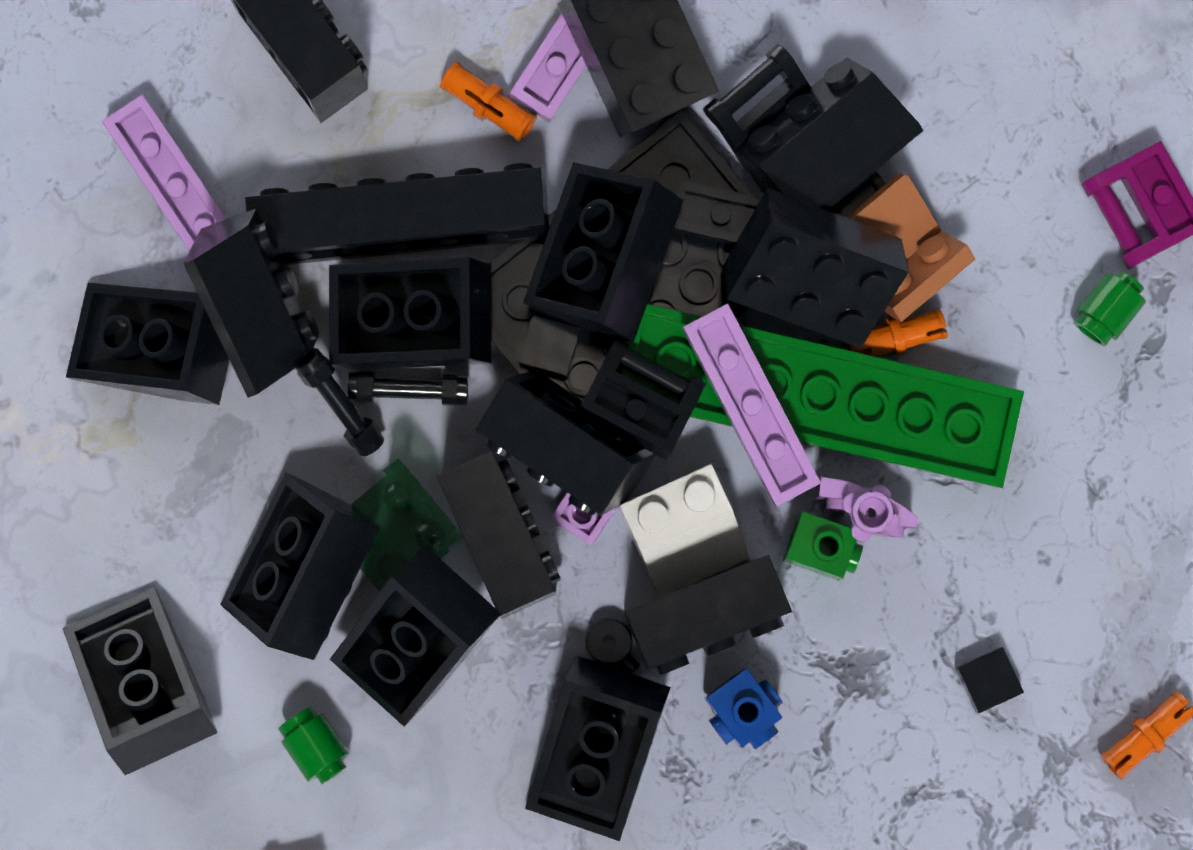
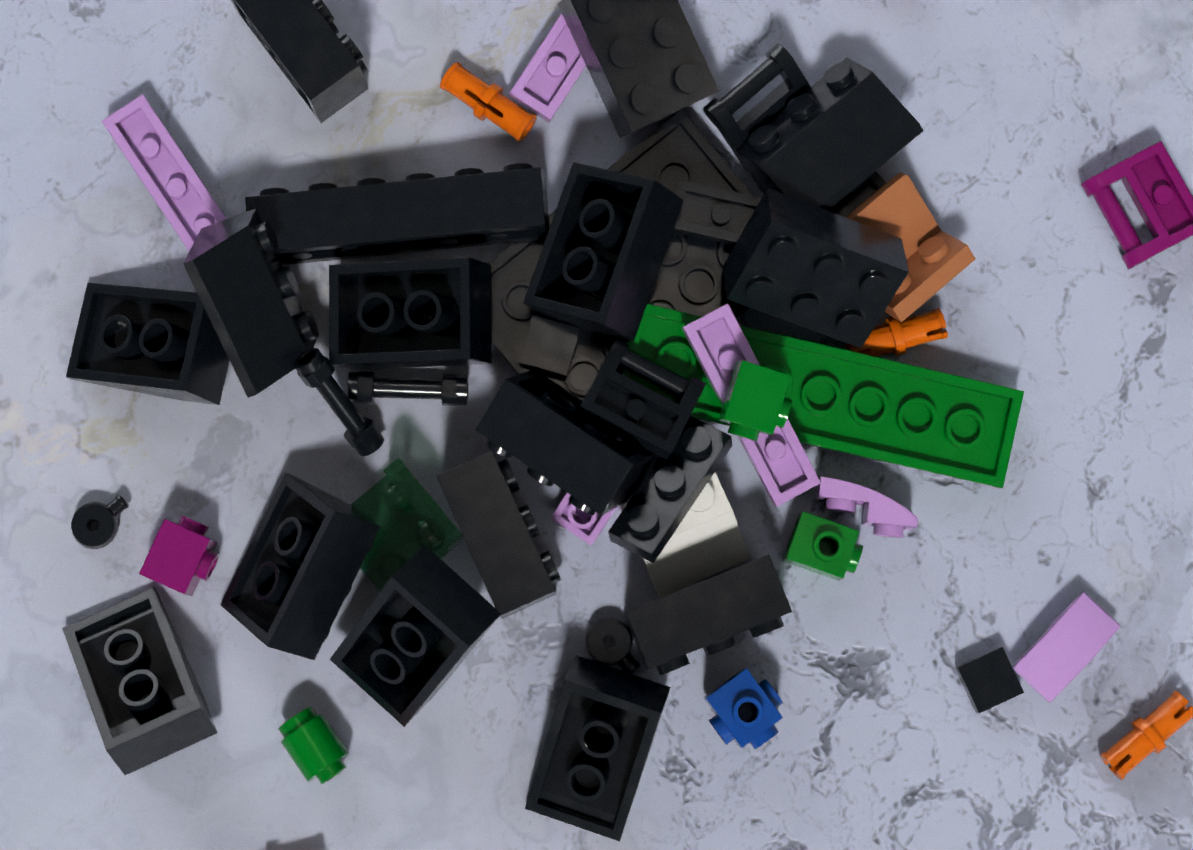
(107, 519): none -> black piece
(181, 556): none -> magenta brick
(670, 490): none -> black plate
(755, 401): none -> green brick
(878, 500): lavender plate -> none
(1066, 646): none -> lavender slope
(1110, 307): green brick -> none

